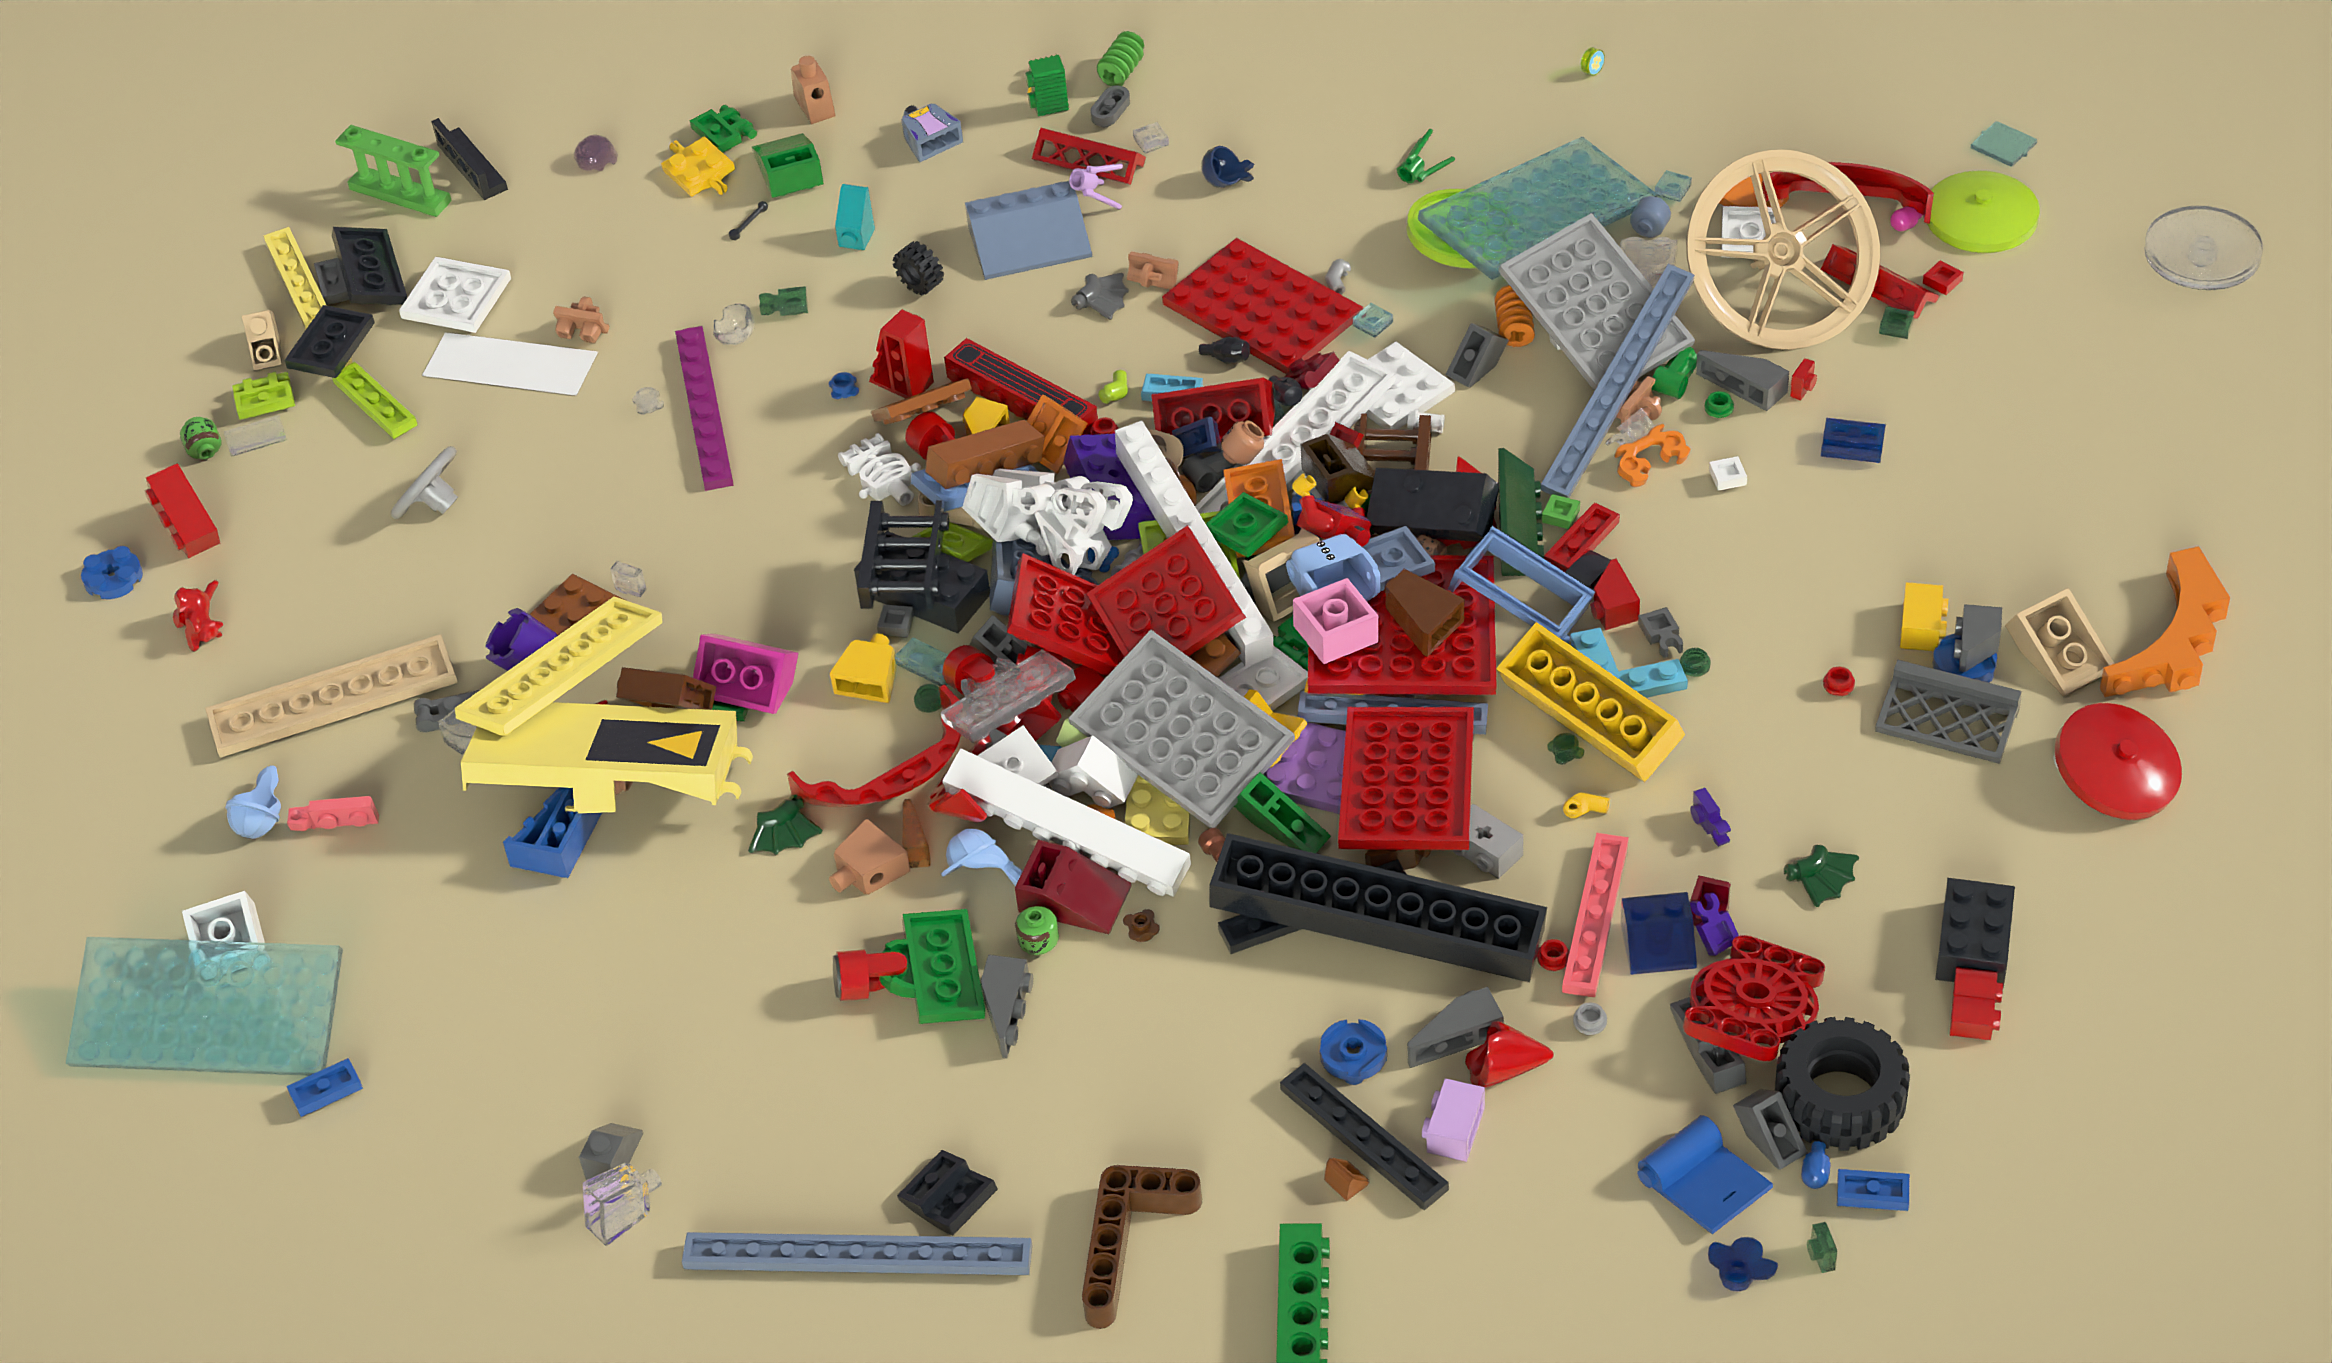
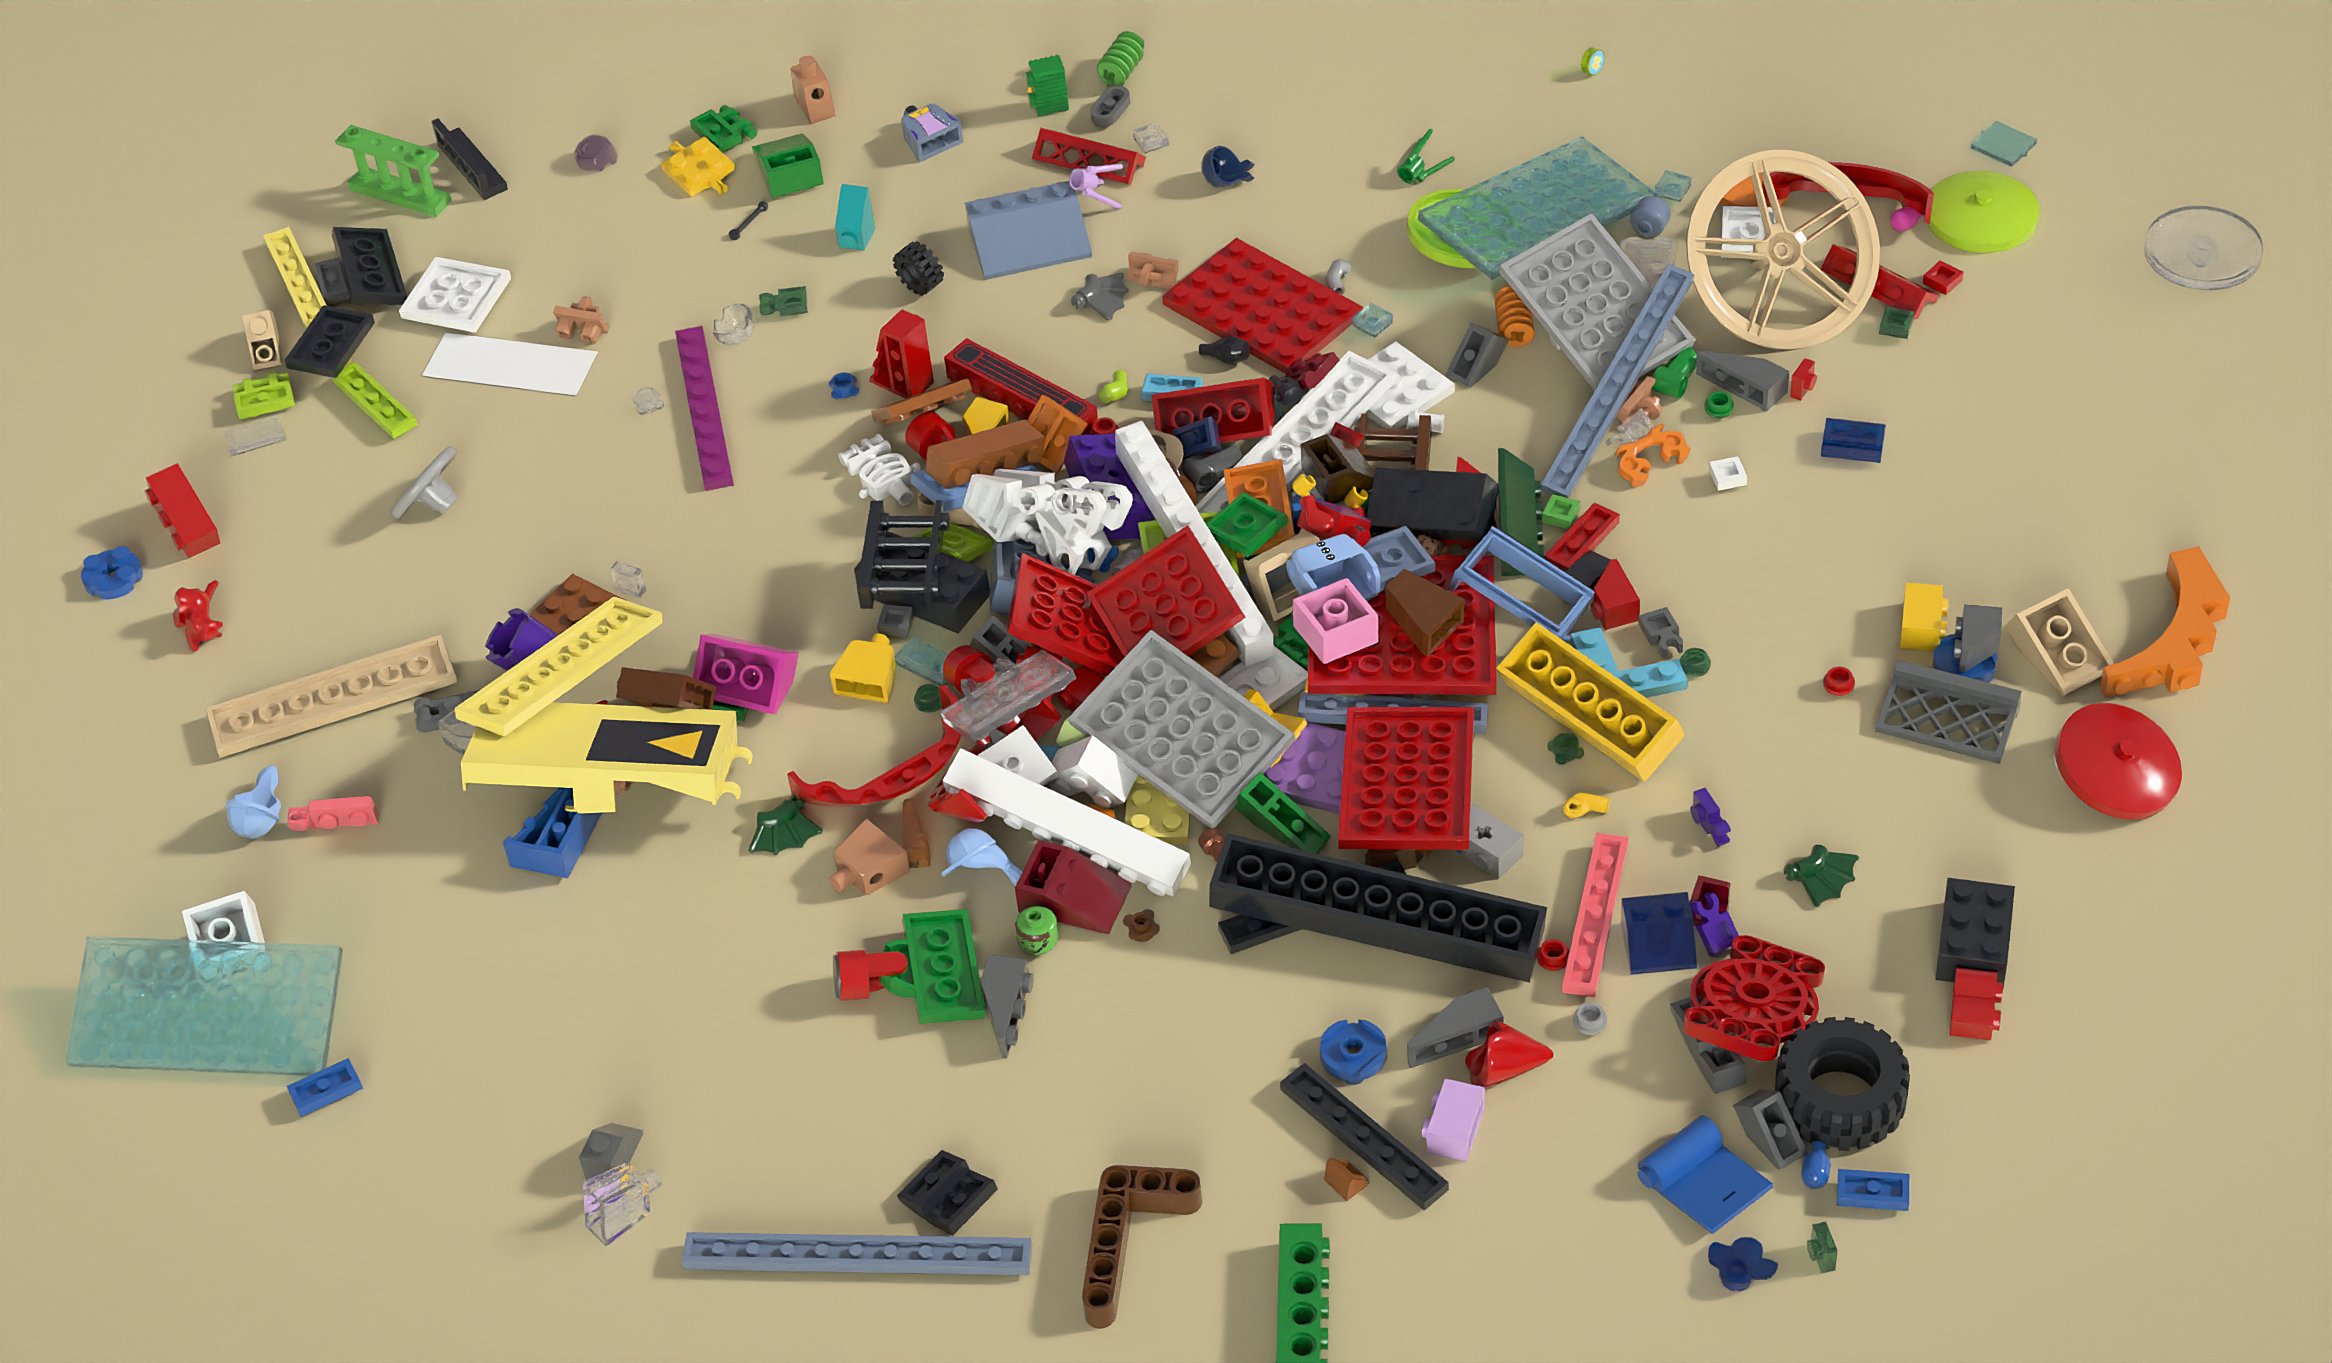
(200, 438): bright green head -> none
(1242, 443): nougat head -> none

